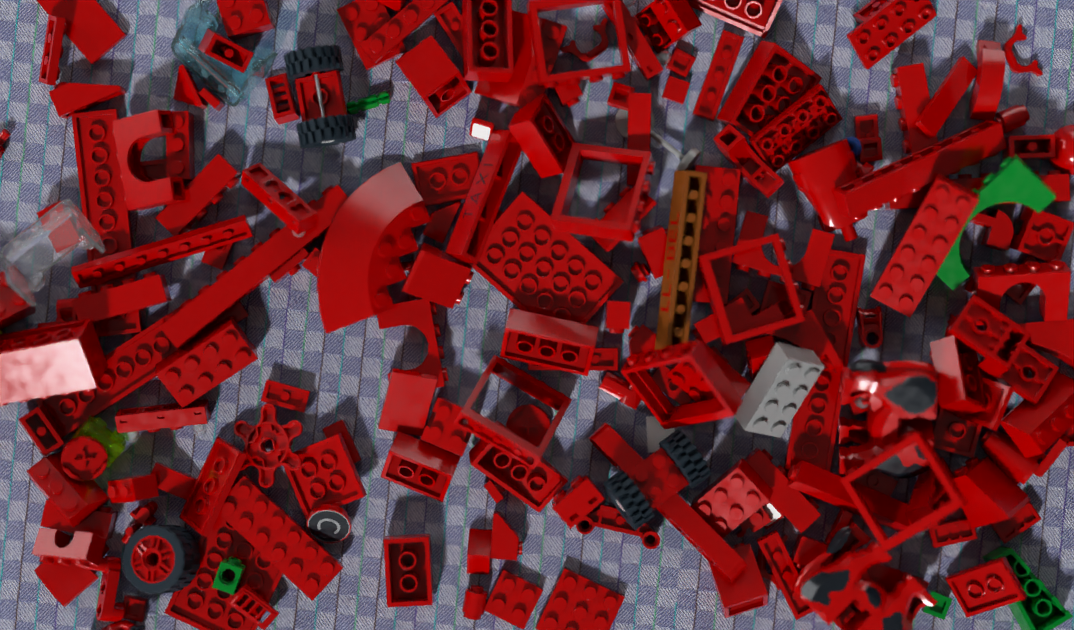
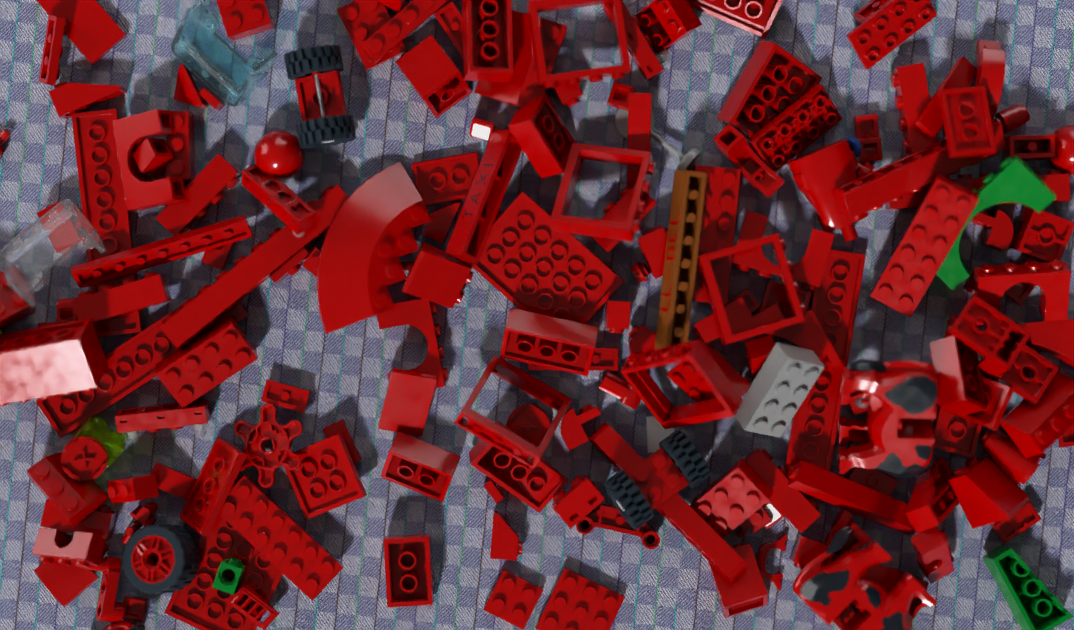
(41, 431): red brick -> none
(152, 155): none -> red brick
(225, 50): red slope -> none
(279, 155): none -> red piece
(288, 111): red slope -> none
(329, 523): black tile -> none
(368, 102): green axle -> none
(443, 431): red piece -> none
(474, 602): red brick -> none
(479, 551): red slope -> none
(571, 427): none -> red brick
(588, 56): red helmet -> none
(669, 387): red plate -> none
(676, 90): red tile -> none
(681, 62): red tile -> none
(718, 75): red tile -> none
(783, 571): red plate -> none
(869, 325): red piece -> none
(933, 553): none -> red arch
(940, 470): red window -> none
(940, 608): green plate -> none
(952, 532): red plate -> none
(967, 121): none -> red plate
(986, 586): red tile -> none
(1011, 59): red helmet -> none
(1052, 455): red tile -> none

